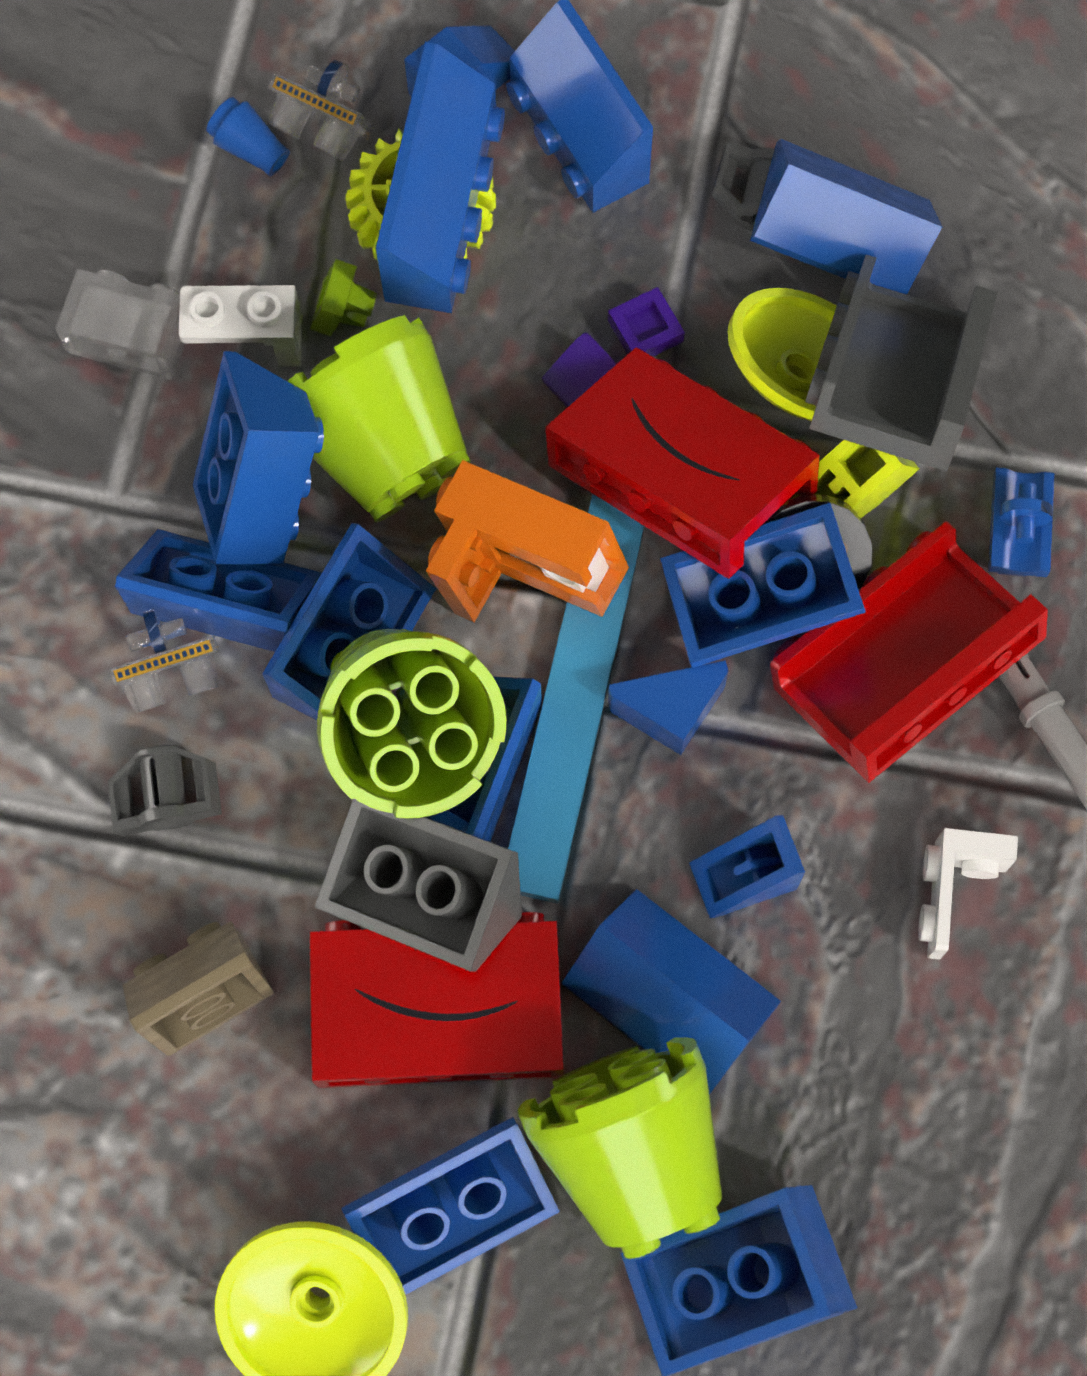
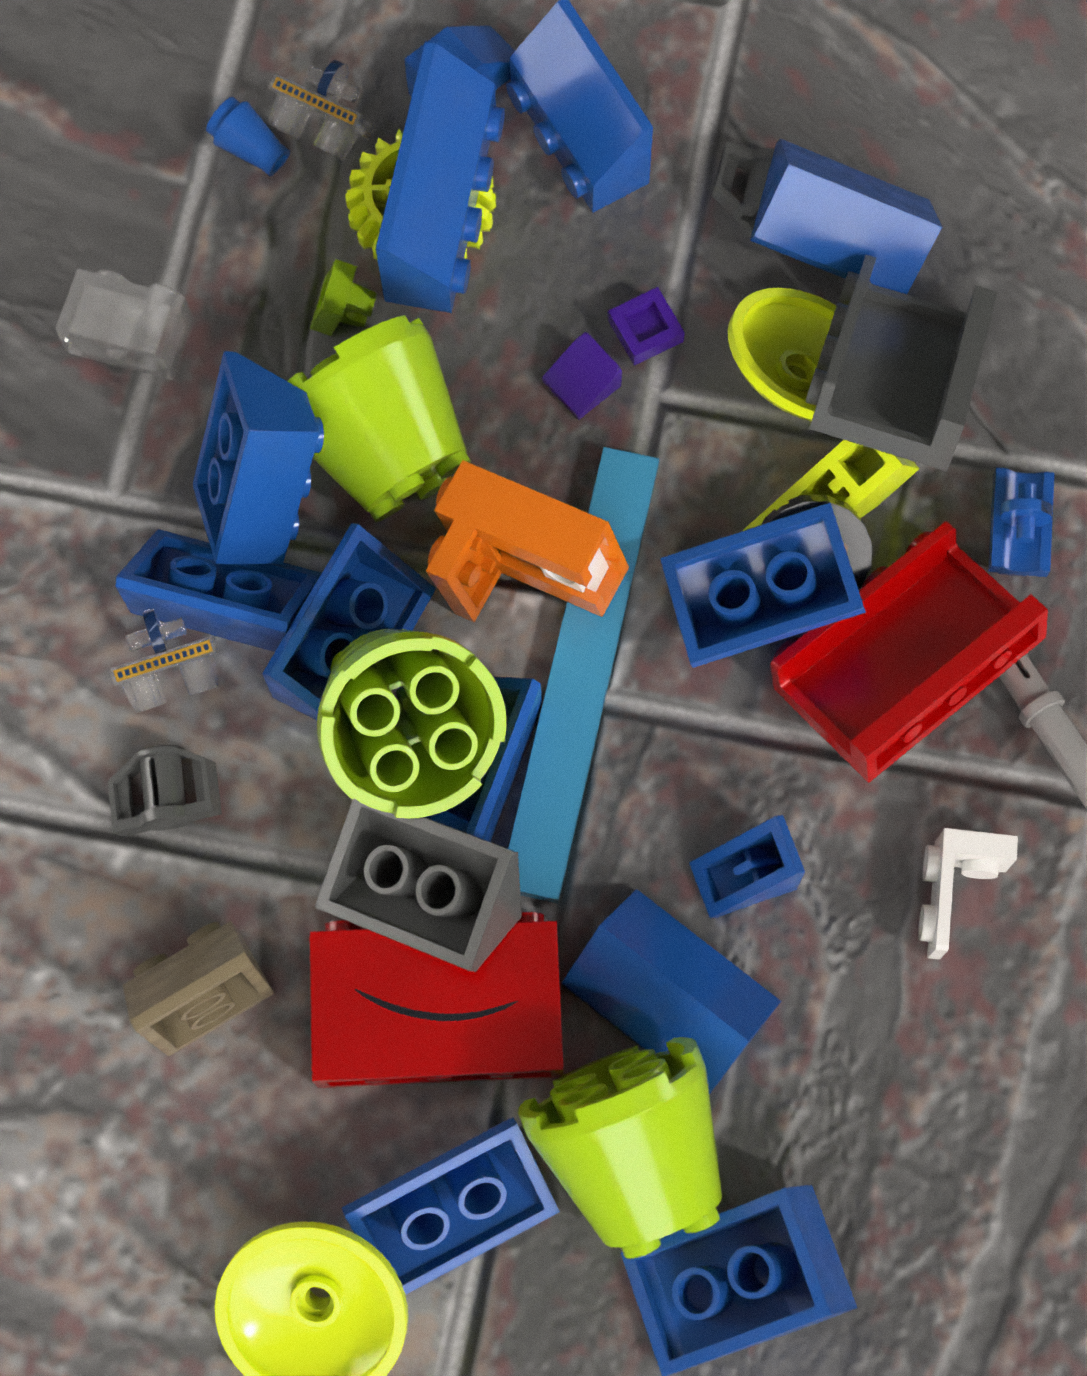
(244, 316): white bracket -> none
(669, 703): blue slope -> none
(679, 458): red panel -> none

